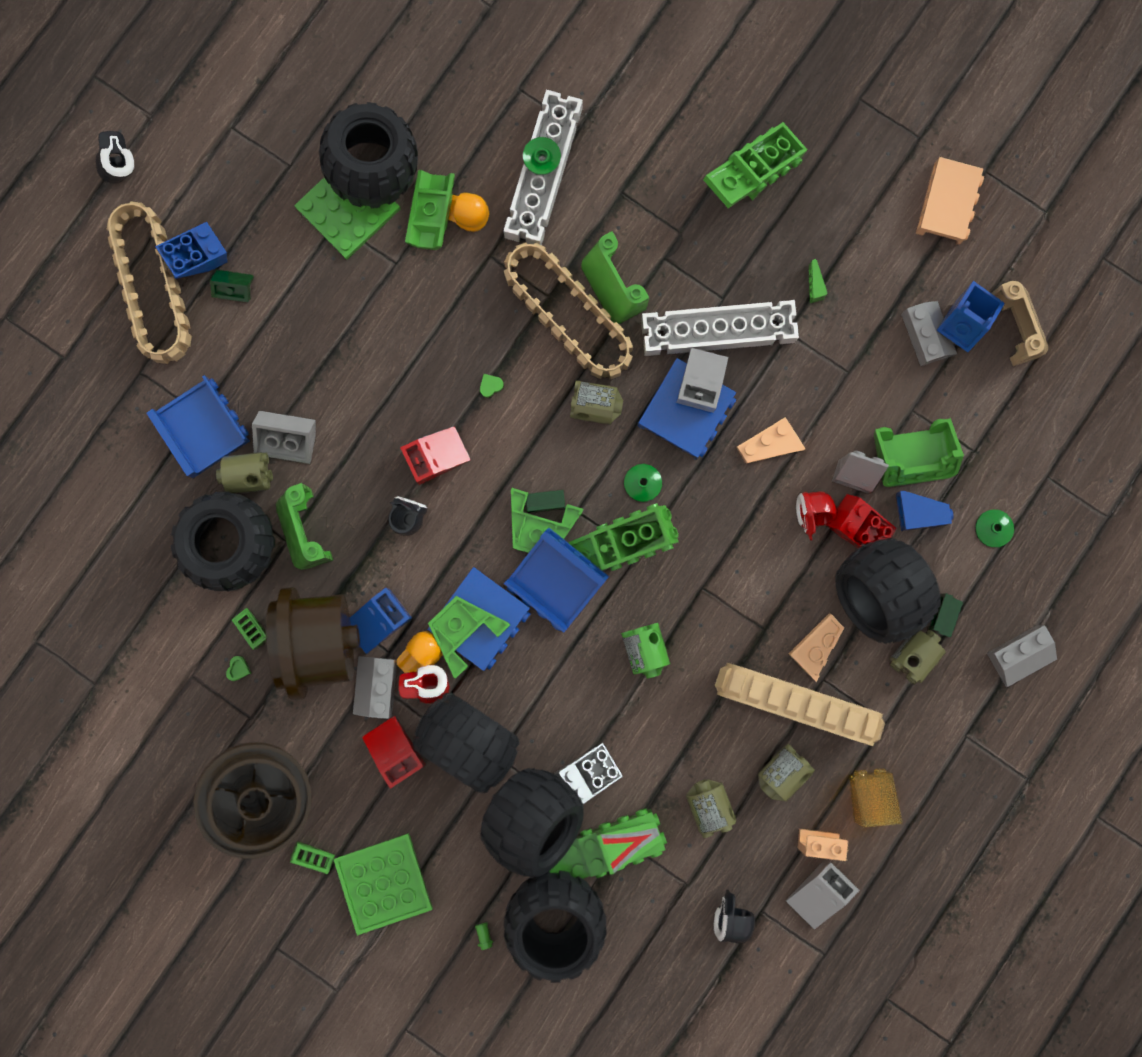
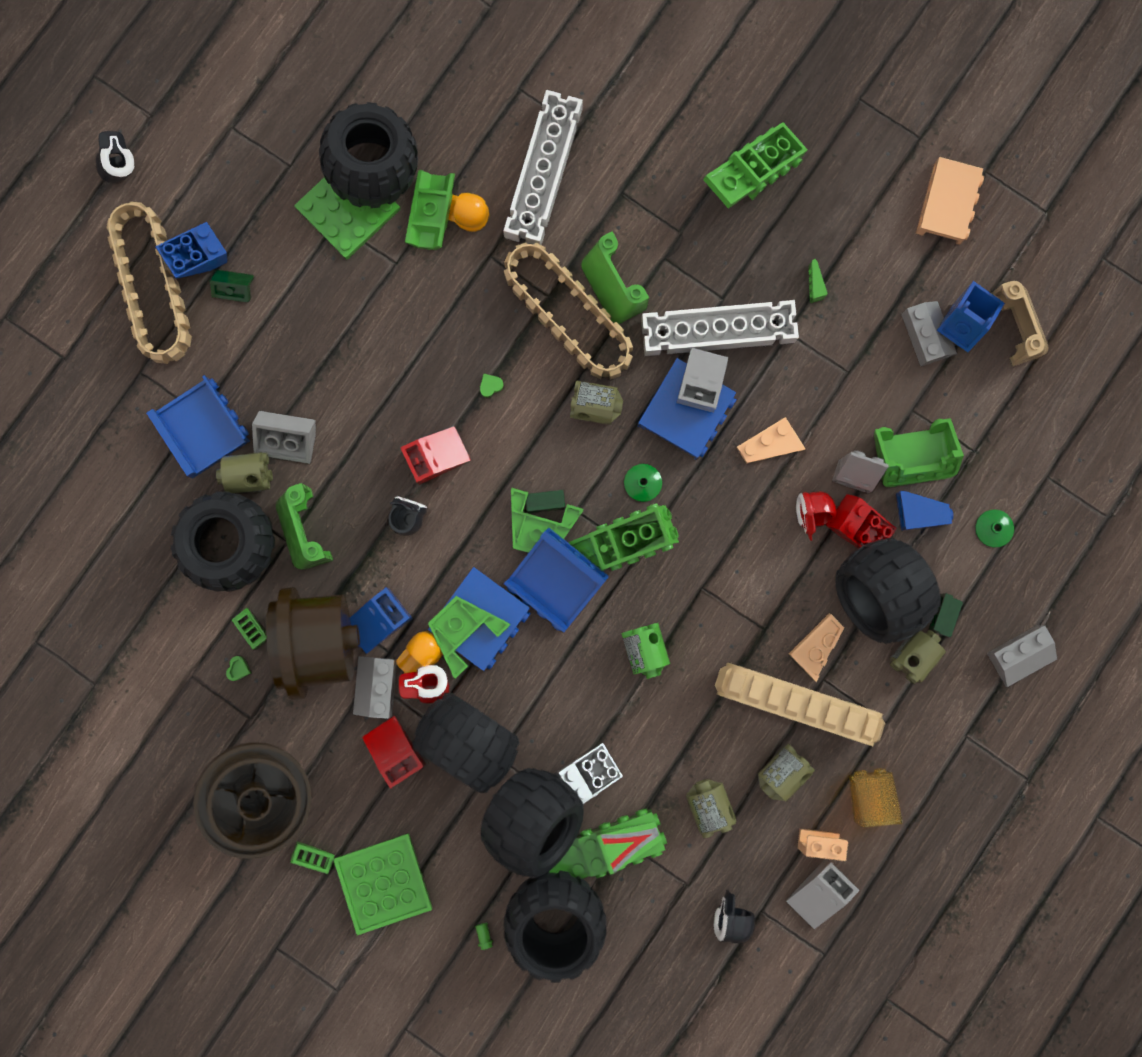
(541, 147): green dish -> none

